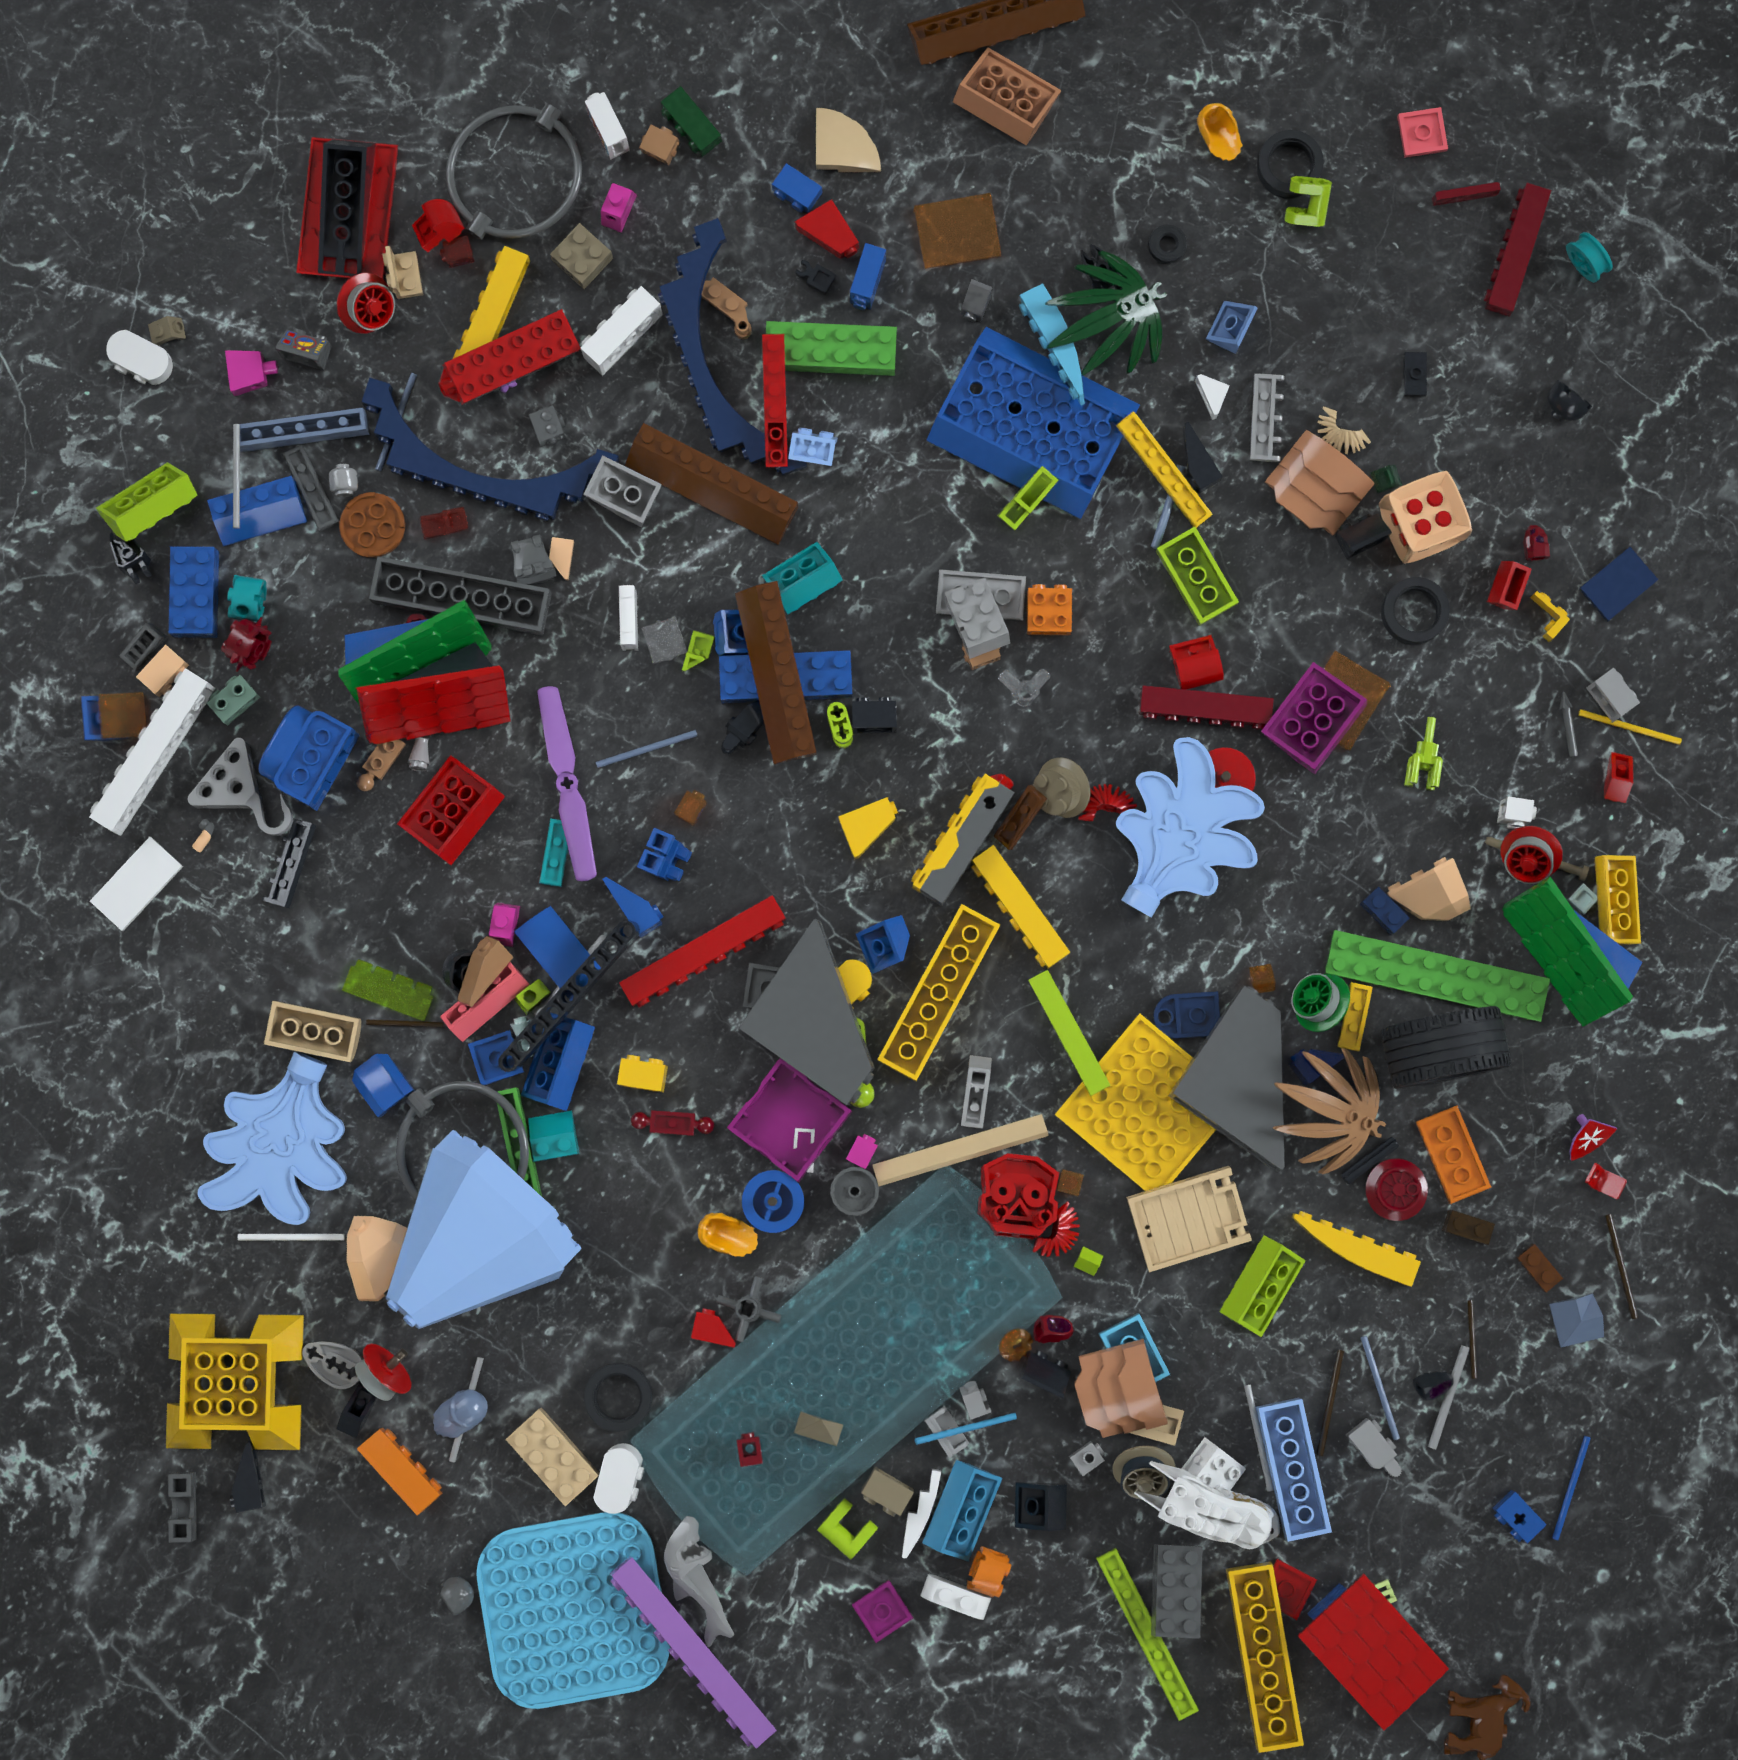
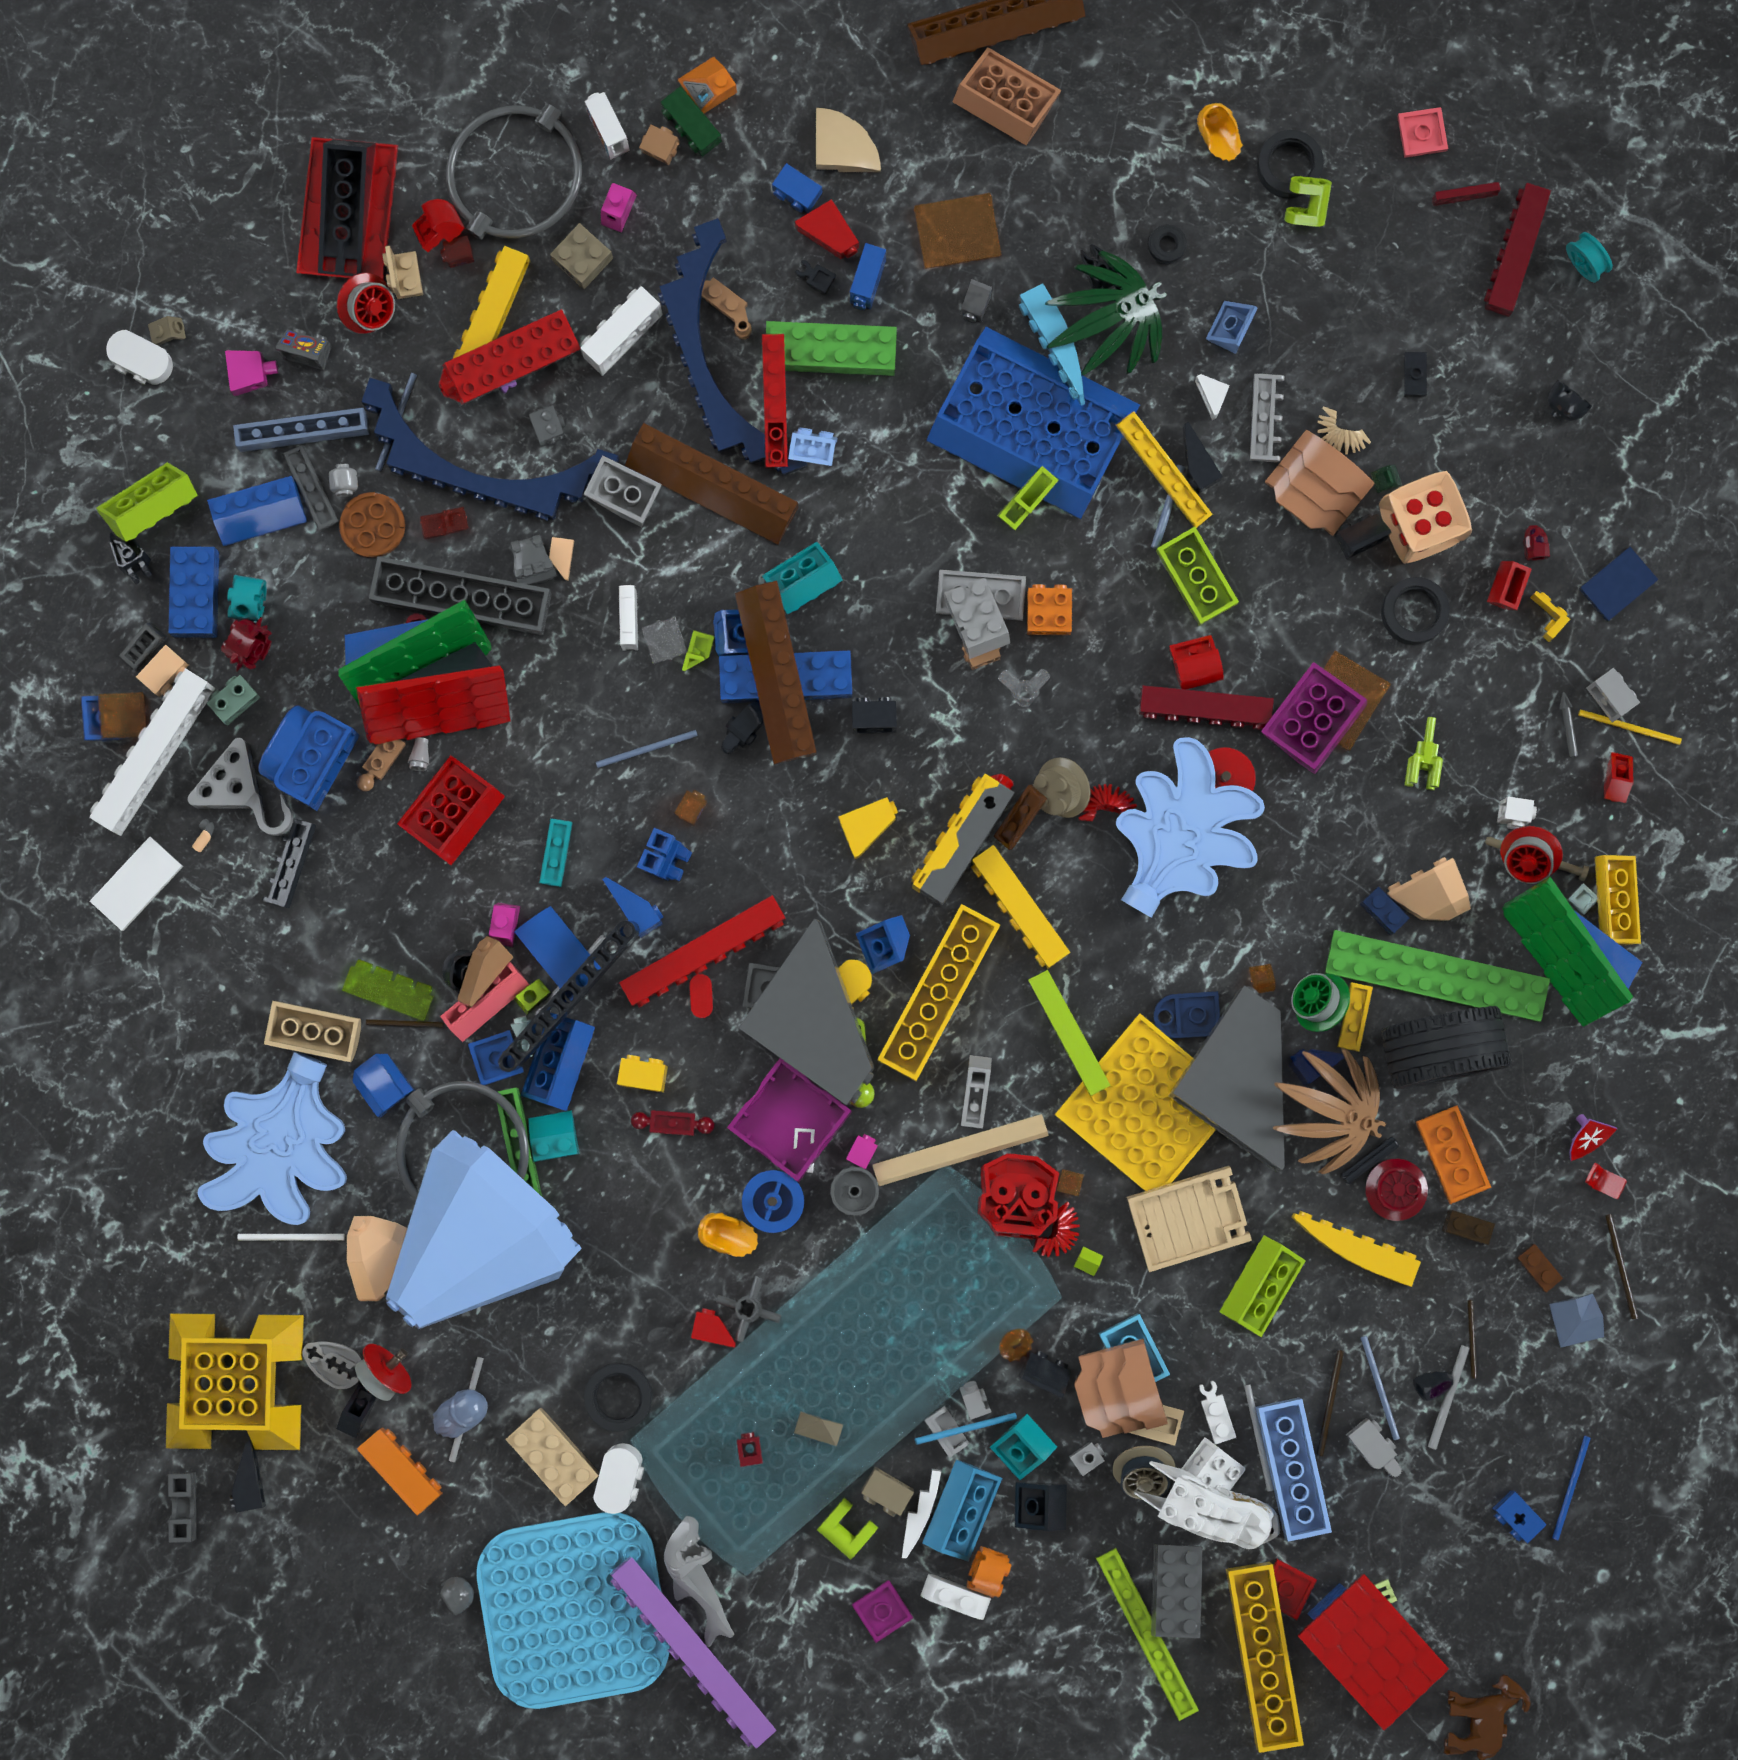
(236, 476): light grey axle -> none
(571, 805): medium lavender piece -> none
(701, 996): none -> red tile
(708, 84): none -> orange slope
(835, 723): lime connector -> none
(1023, 1447): none -> teal slope
(1052, 1329): dark red rock -> none
(1217, 1415): none -> white plate

